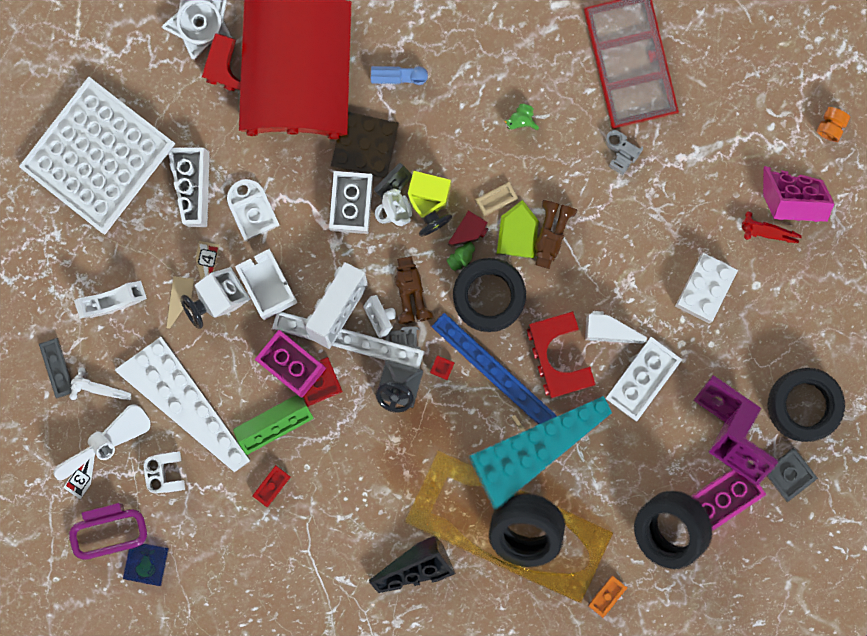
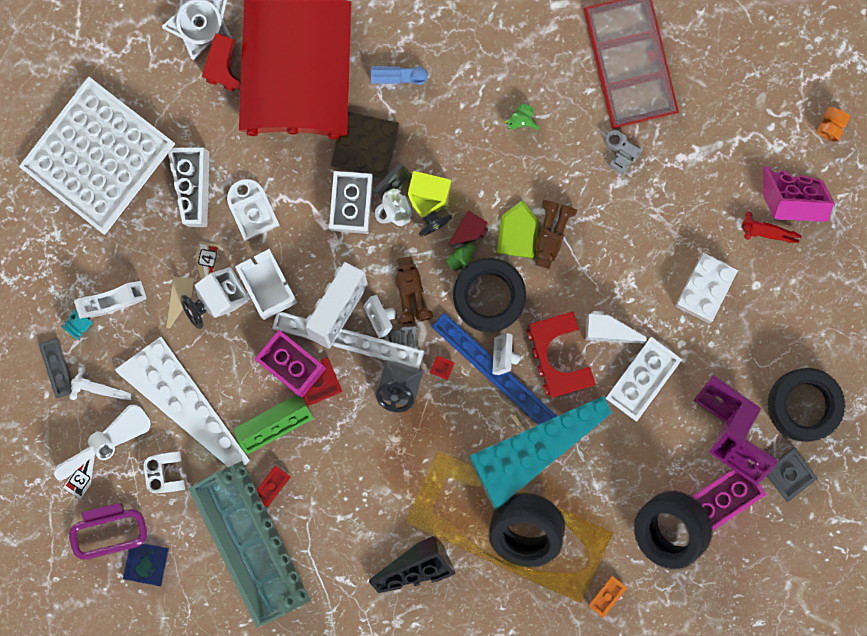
(76, 326): none -> teal piece
(249, 544): none -> sand green window
(496, 199): tan tile -> none
(503, 354): none -> white tile

